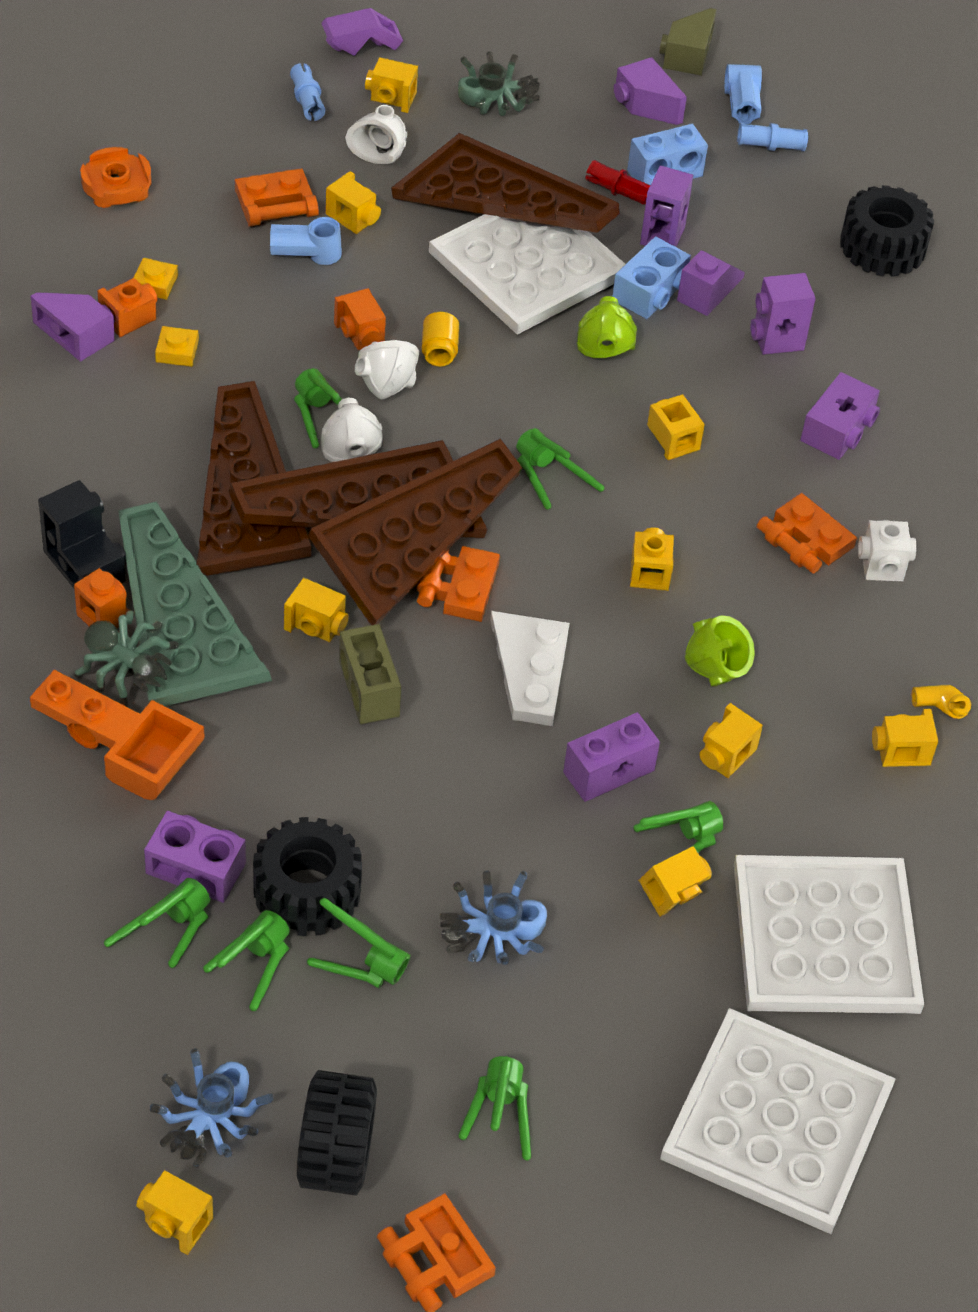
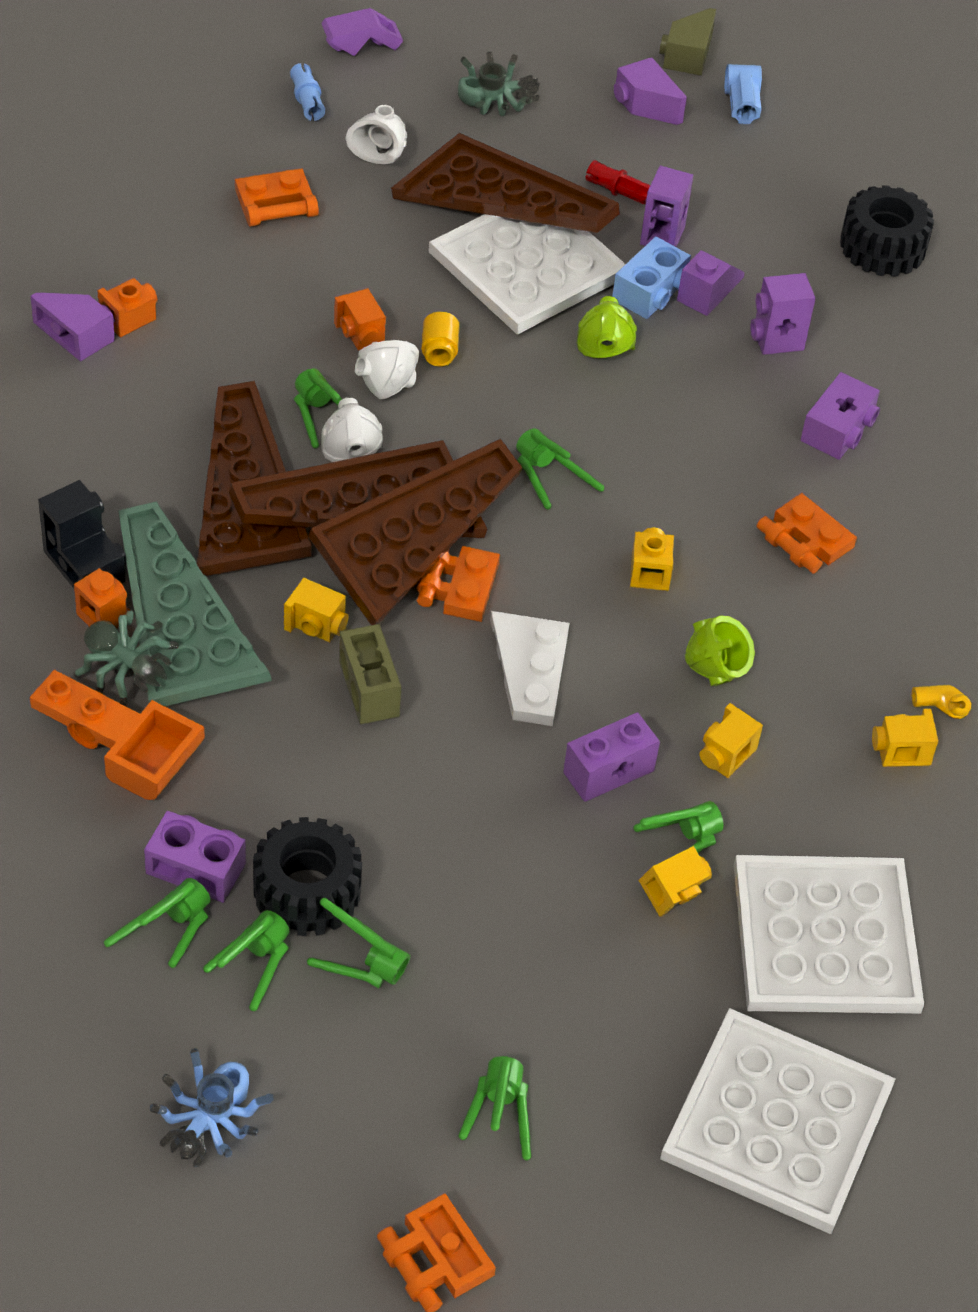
(106, 190): orange plate -> none
(158, 275): yellow plate -> none
(176, 1210): yellow brick -> none
(177, 346): yellow plate -> none
(318, 239): light blue piece -> none
(336, 1132): black tyre -> none
(351, 203): yellow brick -> none
(393, 83): yellow brick -> none
(505, 920): animal -> none
(673, 148): light blue brick -> none
(676, 426): yellow brick -> none
(772, 137): light blue pin -> none
(886, 550): white brick -> none

